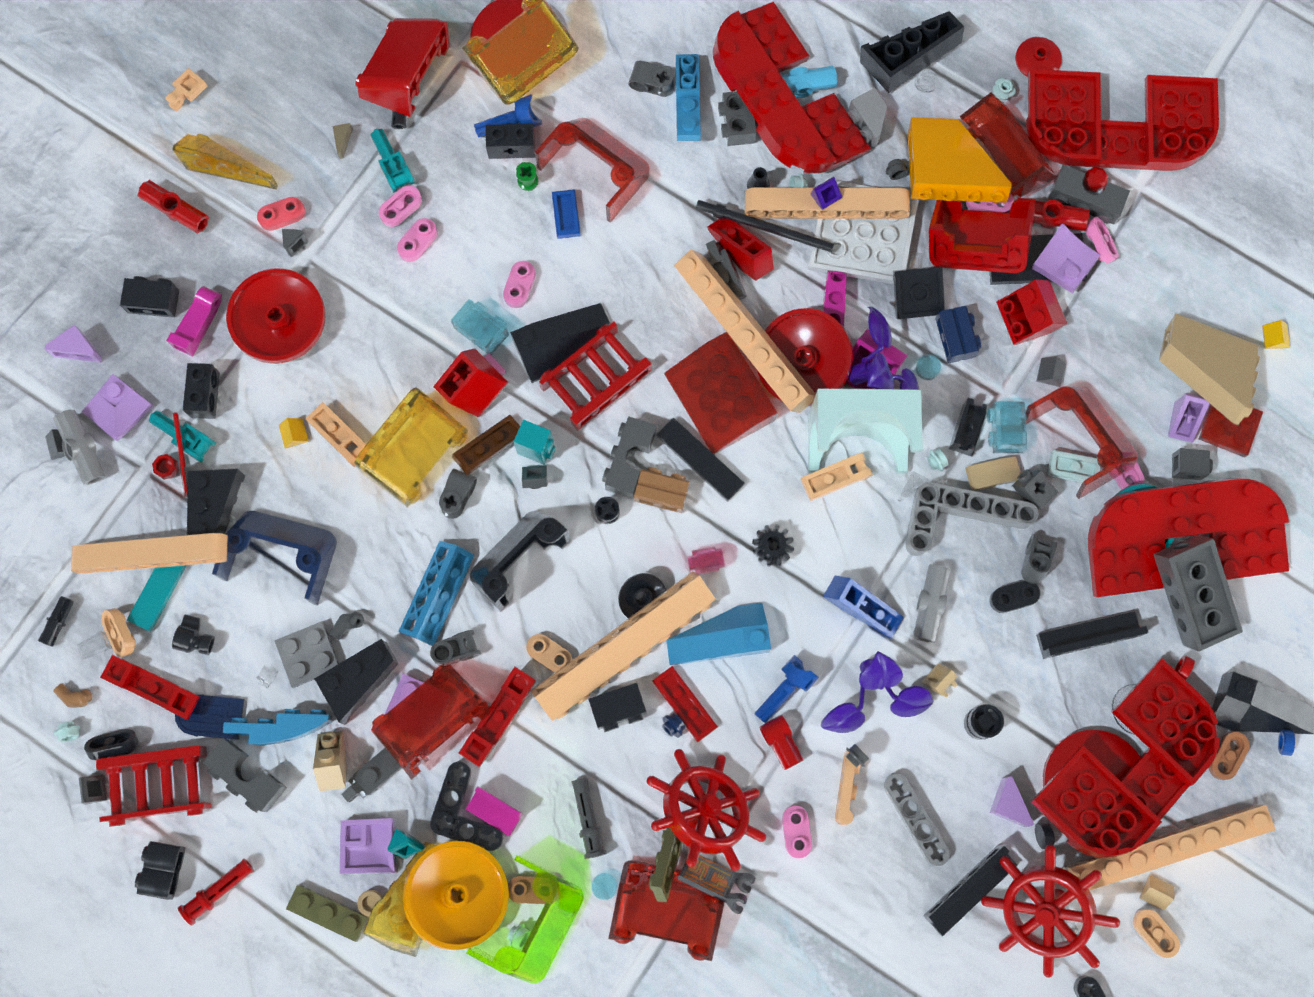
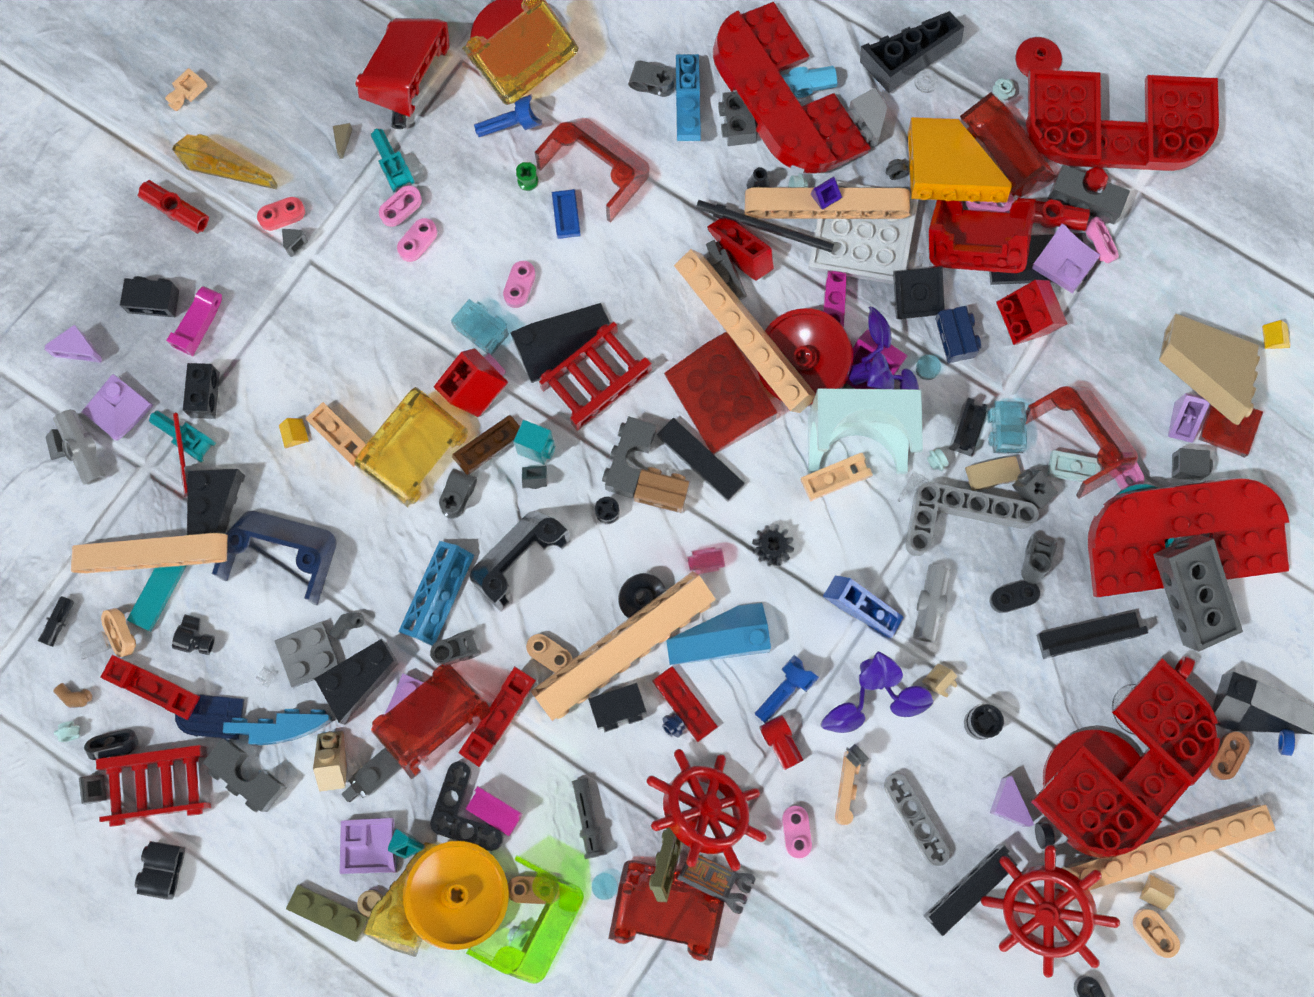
(165, 466): red tile -> none
(206, 899): red pin -> none
(275, 316): red dish -> none
(510, 141): black brick -> none
(1051, 371): dark grey slope -> none

